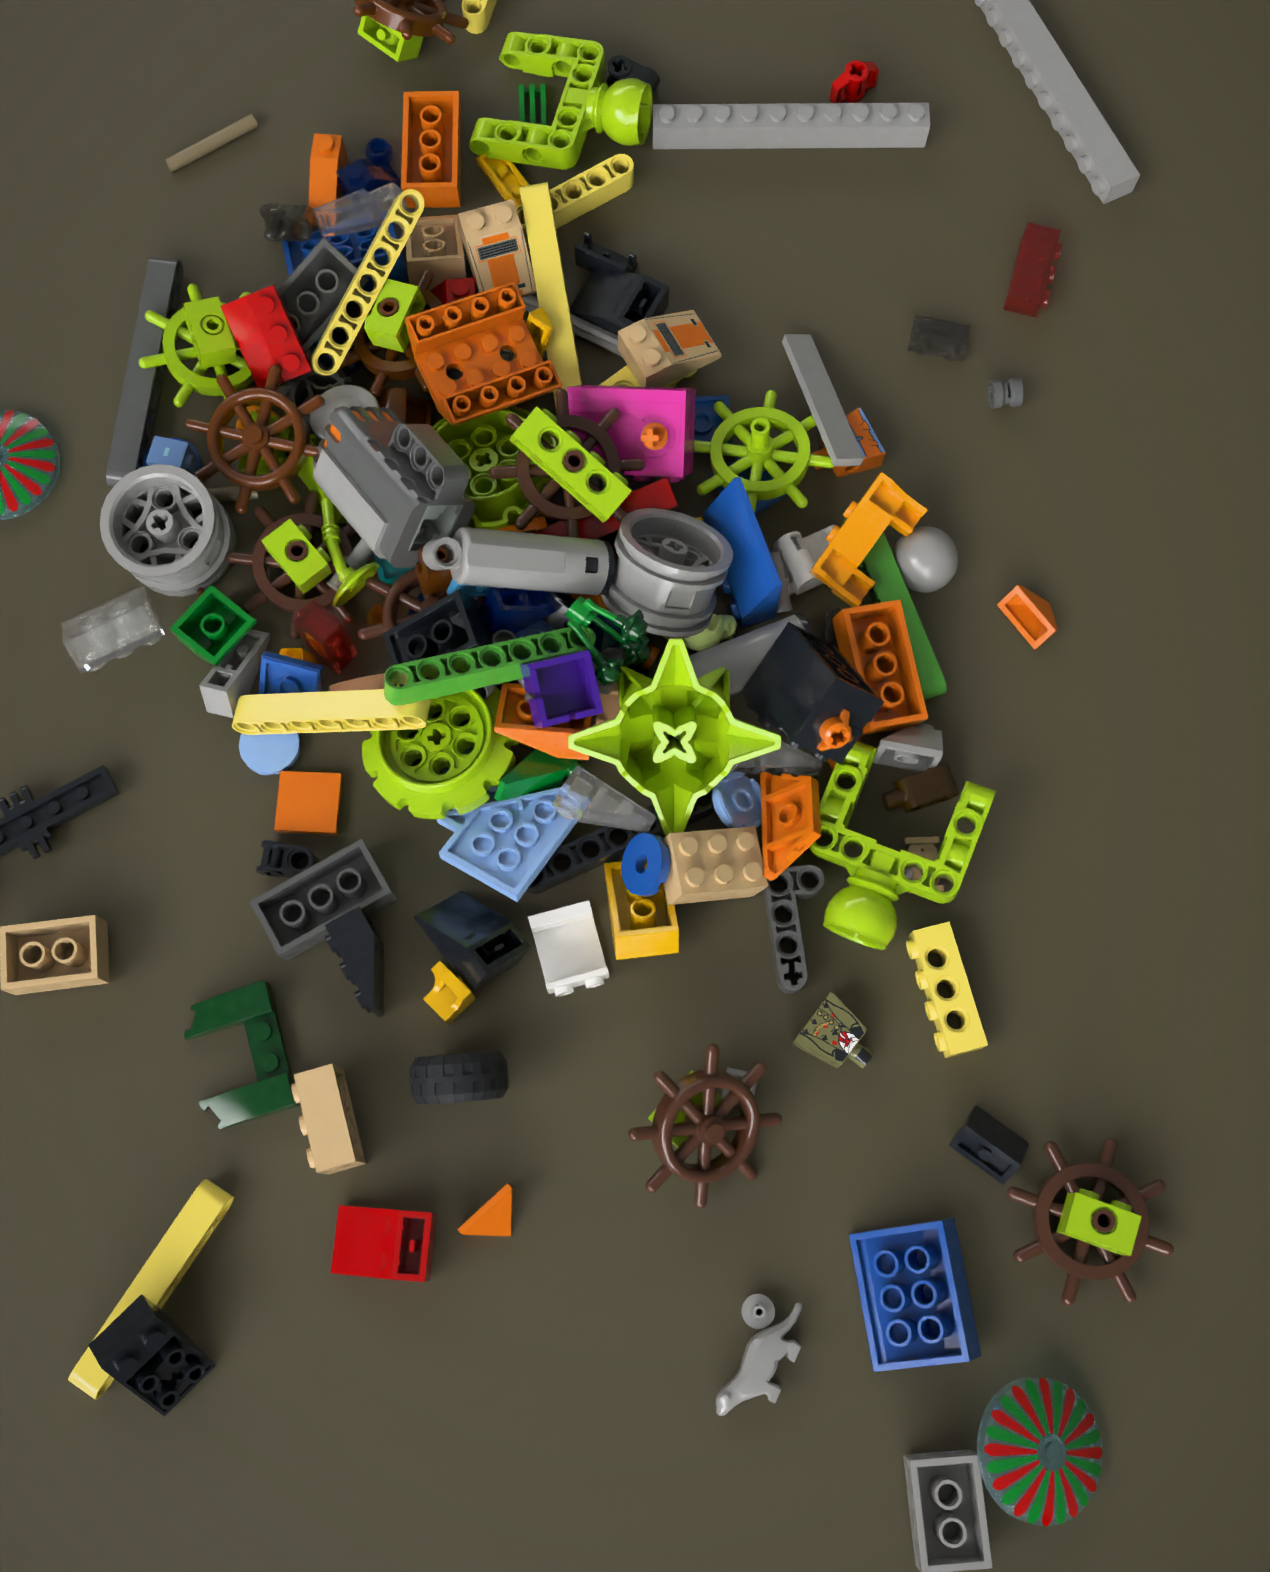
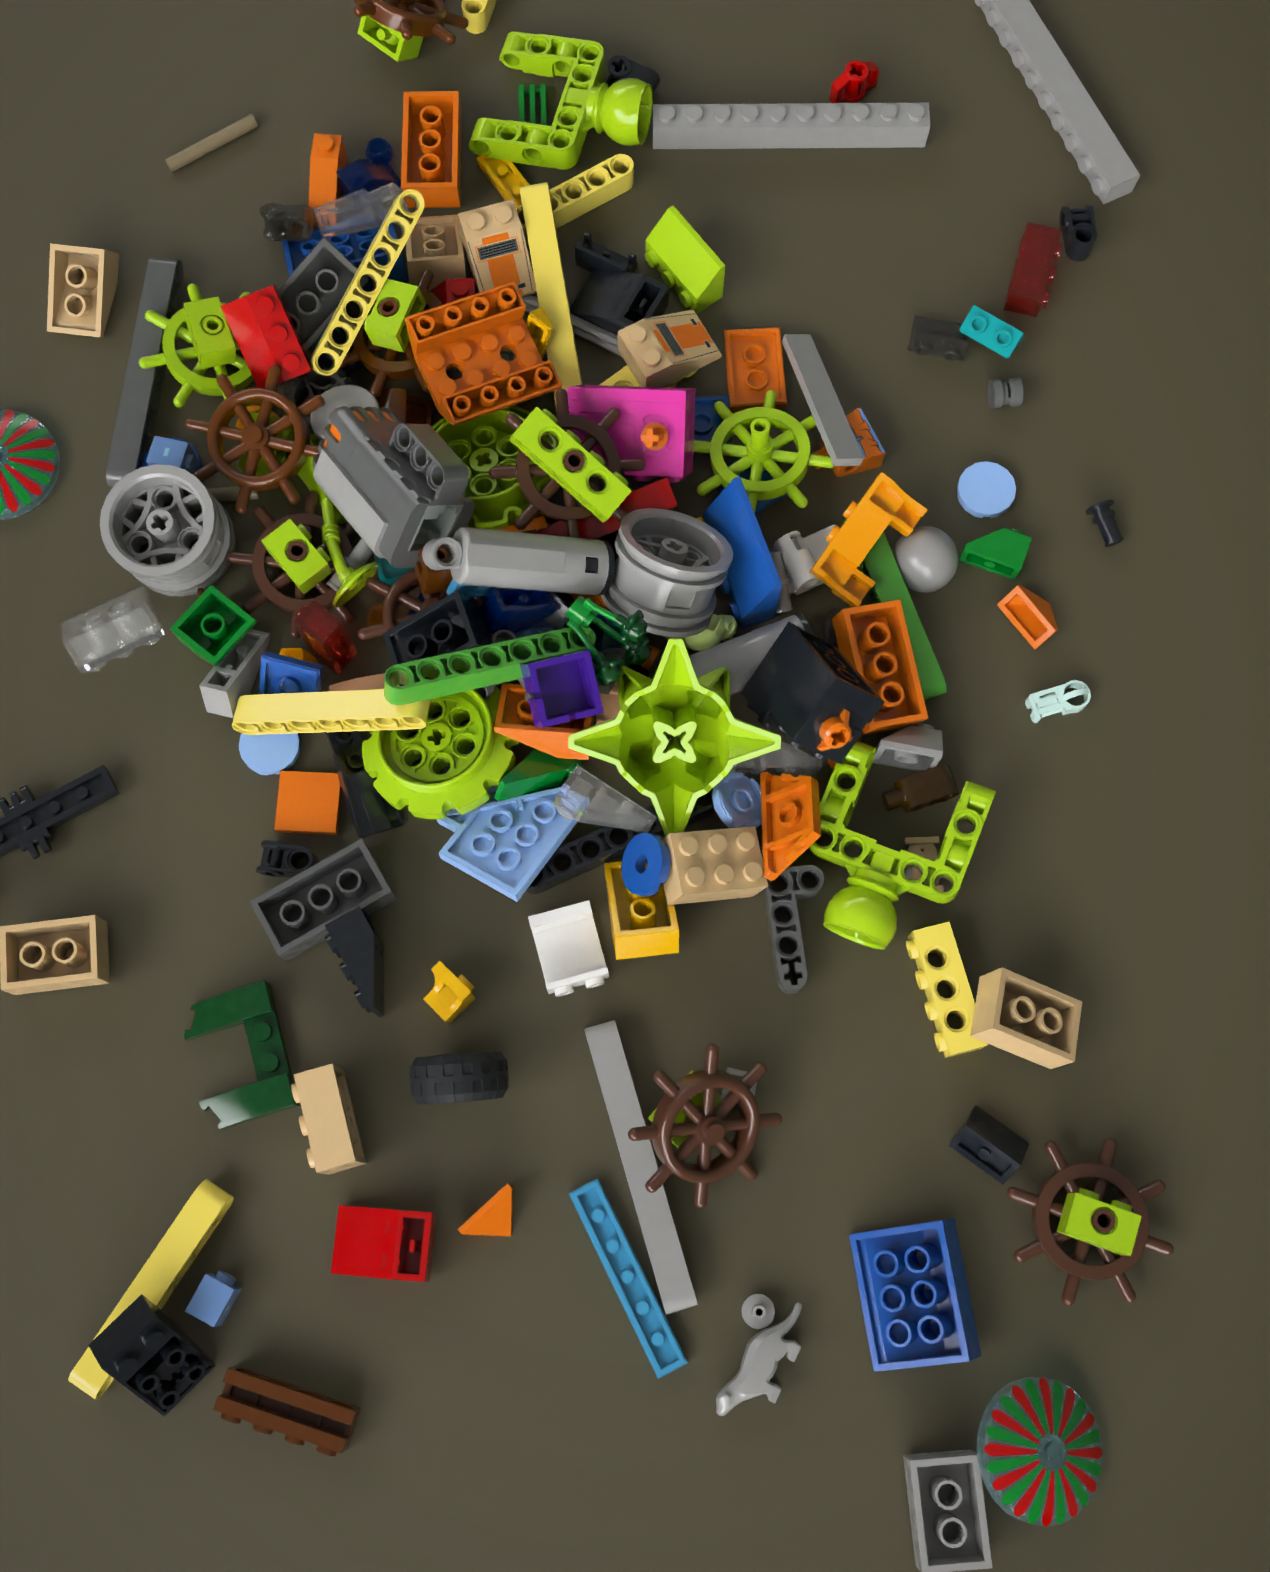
(80, 289): none -> tan slope
(214, 1298): none -> medium blue brick
(288, 1410): none -> reddish brown brick
(367, 808): none -> black piece
(473, 938): black slope -> none
(628, 1278): none -> dark azure tile
(639, 1165): none -> light grey beam
(685, 261): none -> lime slope
(754, 367): none -> orange tile
(834, 1035): olive torso -> none
(986, 489): none -> light blue tile
(991, 332): none -> teal bracket
(998, 552): none -> green slope
(1026, 1018): none -> tan brick
(1054, 700): none -> light aqua piece
(1078, 231): none -> black piece
(1106, 523): none -> black pin

